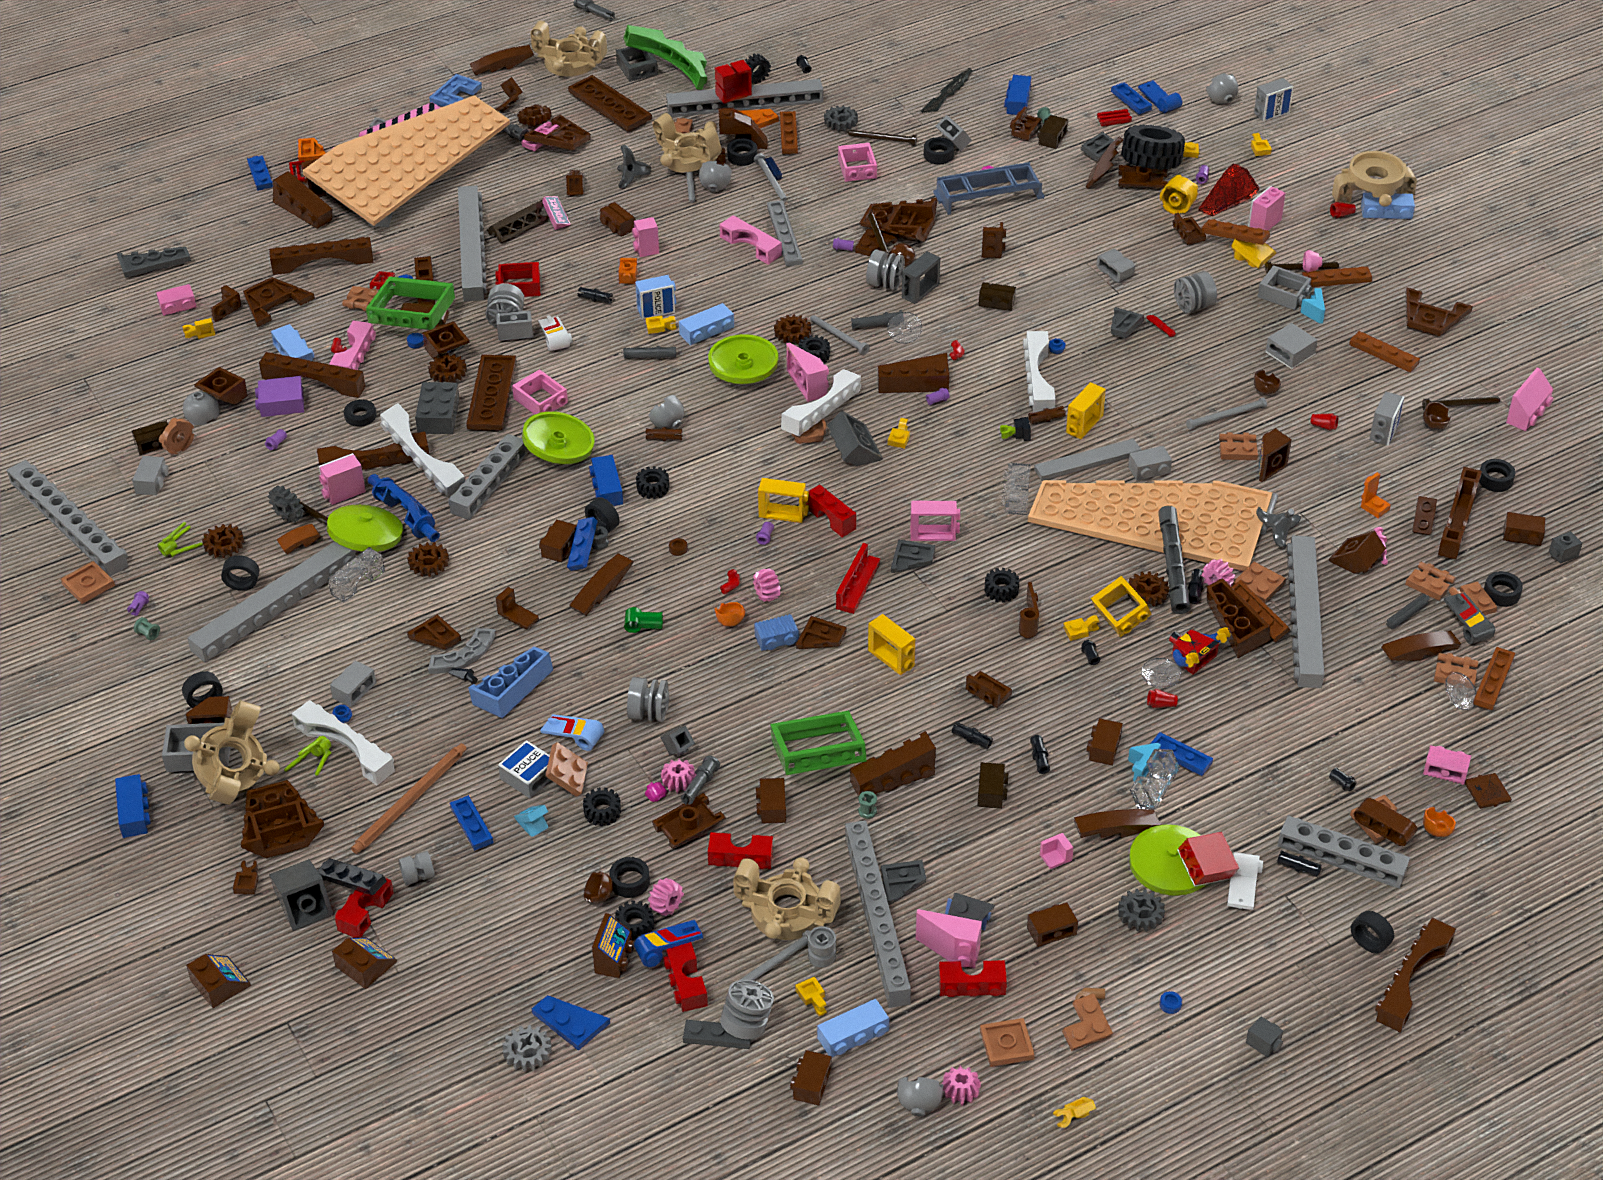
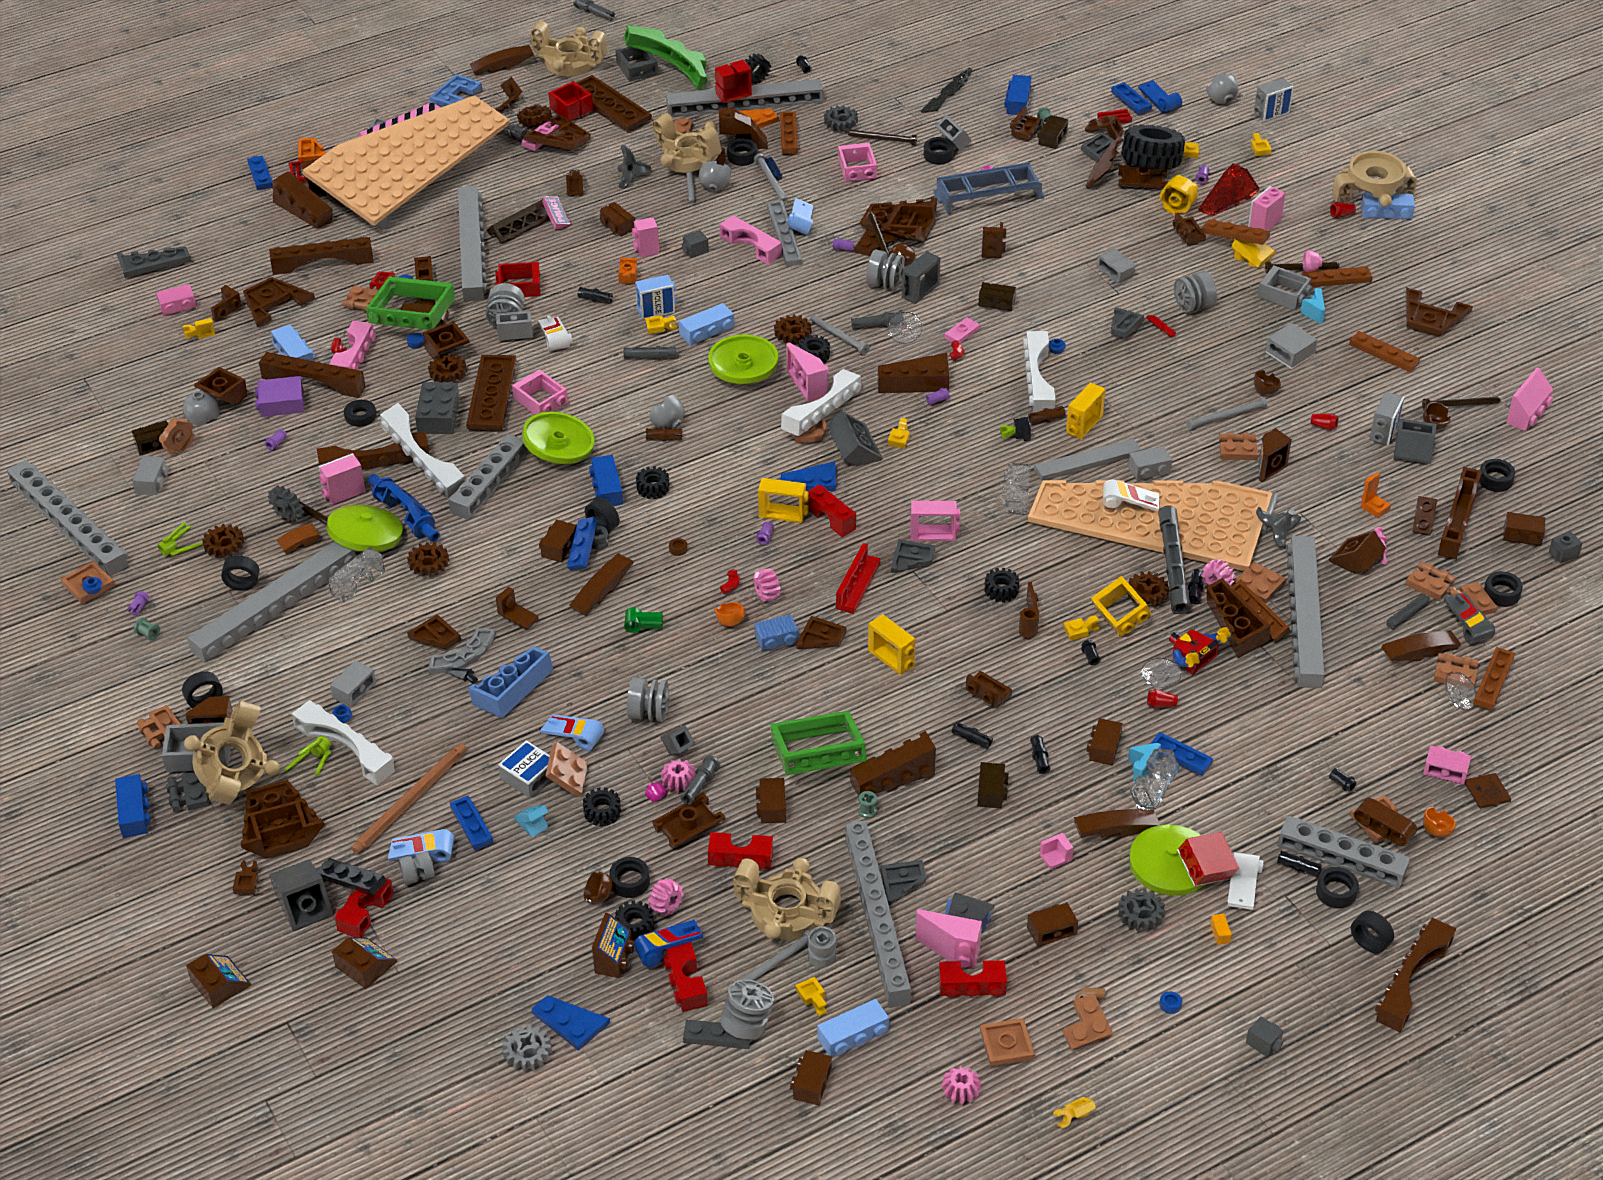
(92, 585): none -> blue plate
(160, 719): none -> nougat plate
(194, 793): none -> dark grey plate
(437, 843): none -> light blue door
(570, 101): none -> red piece
(695, 244): none -> dark grey brick
(800, 216): none -> light blue door
(820, 474): none -> blue wing
(919, 1095): light grey cylinder -> none
(962, 330): none -> bright pink plate
(1111, 123): none -> reddish brown bracket
(1116, 491): none -> white door
(1220, 929): none -> light orange piece
(1340, 875): none -> black tyre
(1415, 441): none -> dark grey slope

